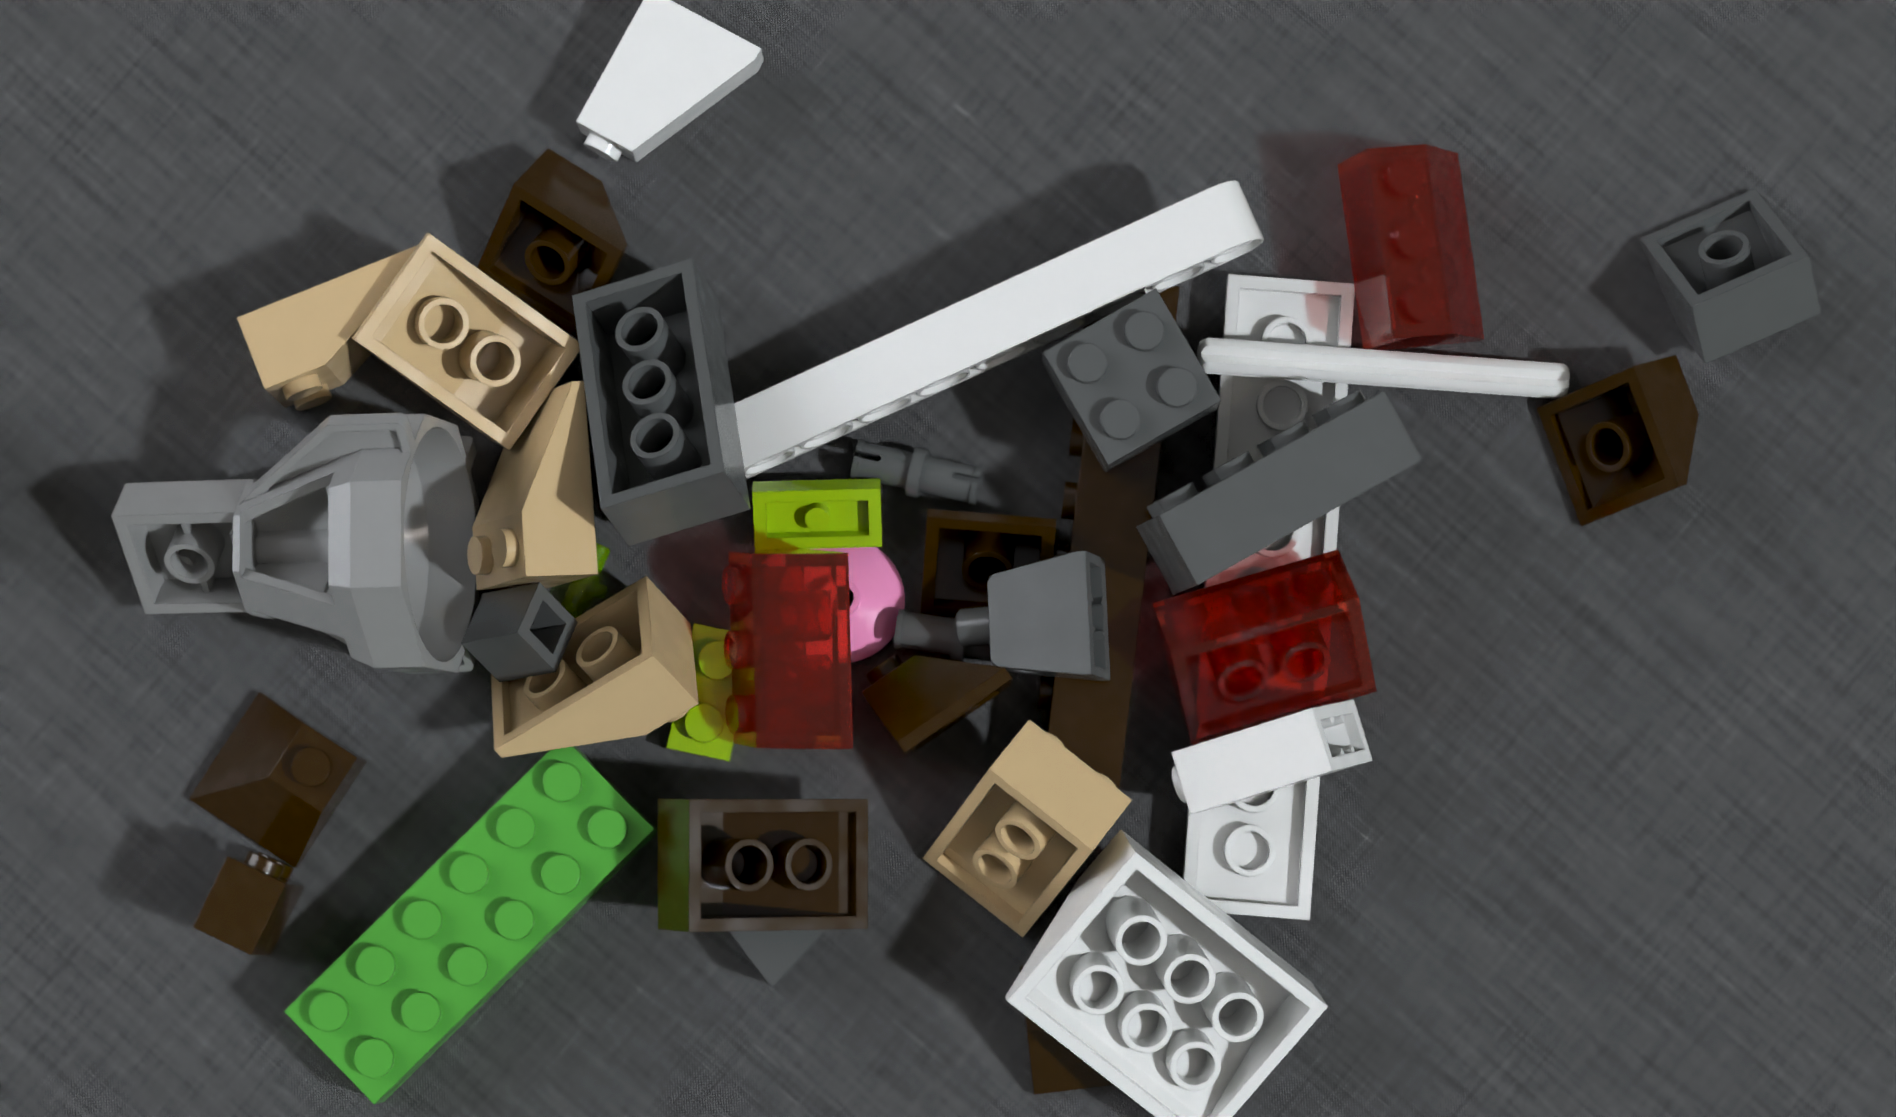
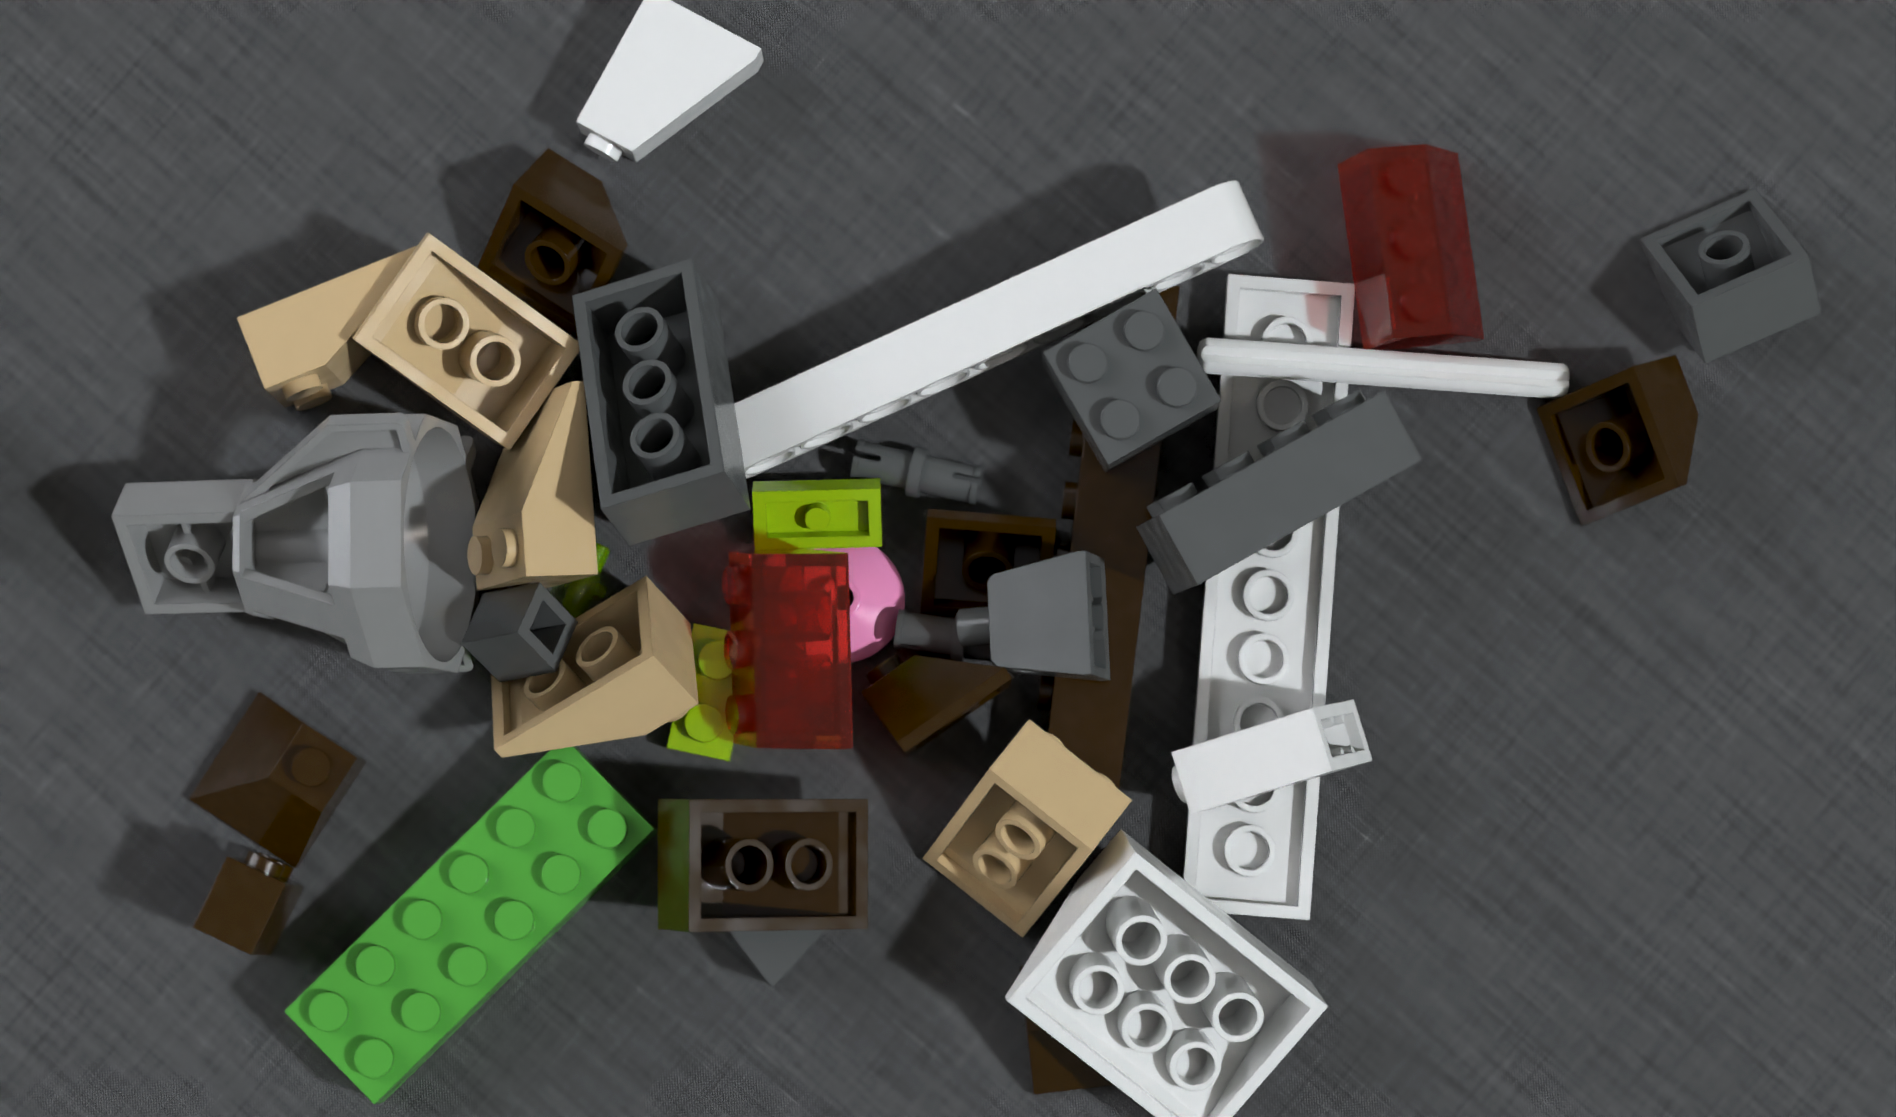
(1265, 646): clear red slope -> none

